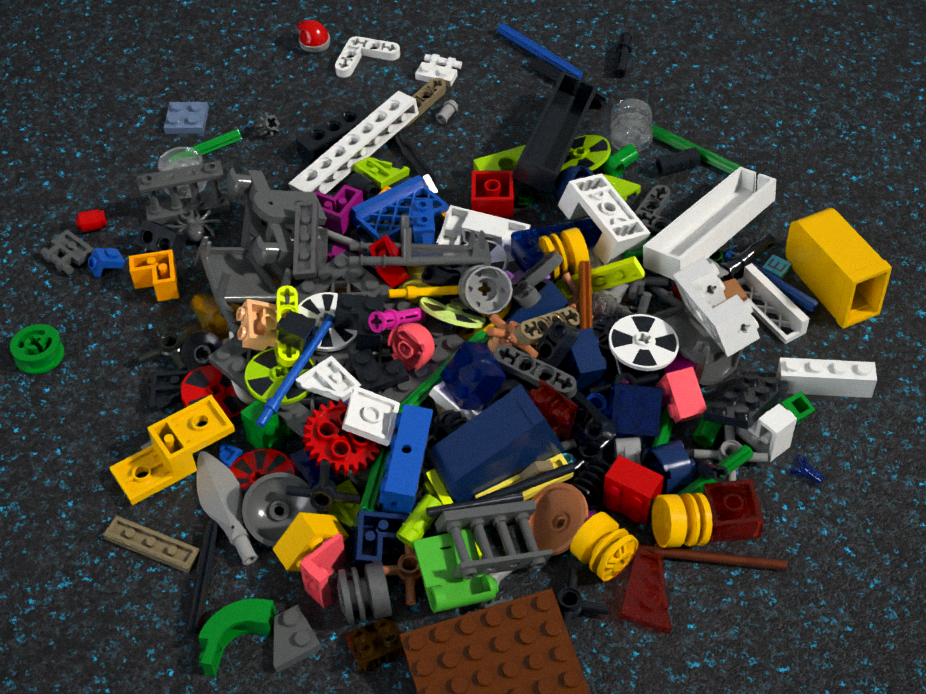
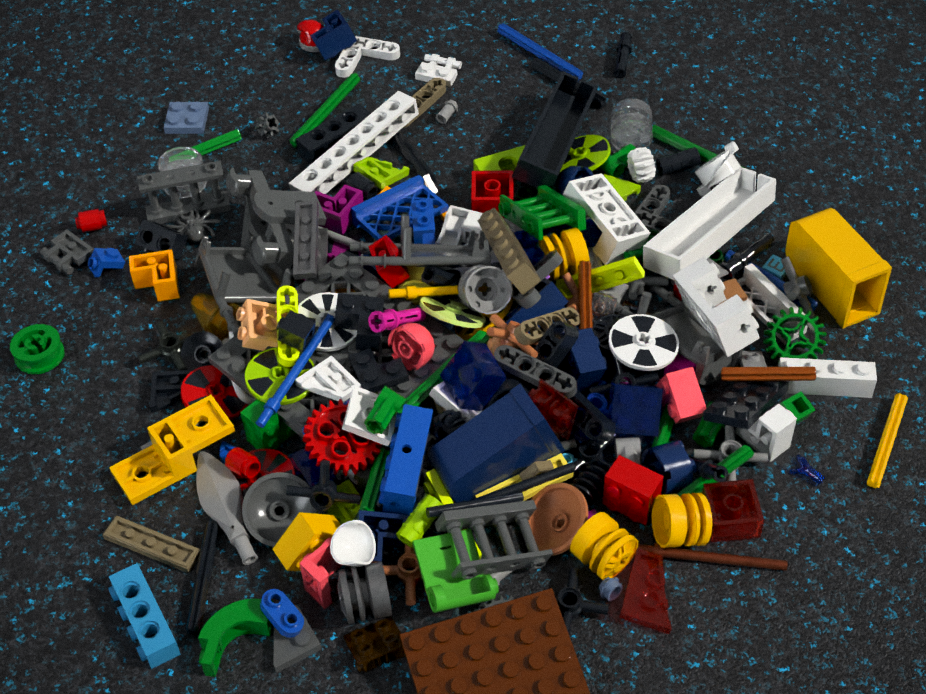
(161, 646): none -> dark azure brick
(242, 463): none -> red brick
(279, 613): none -> blue plate
(327, 107): none -> green axle
(334, 36): none -> dark blue brick
(353, 544): none -> white helmet
(385, 408): none -> green piece
(508, 251): none -> dark tan brick
(542, 212): none -> green fence
(610, 588): none -> sand blue plate
(641, 164): none -> white gear
(717, 168): none -> white piece
(752, 359): none -> light grey plate
(768, 373): none -> dark orange axle
(785, 333): none -> green gear
(797, 287): none -> dark grey bar
(887, 441): none -> yellow axle

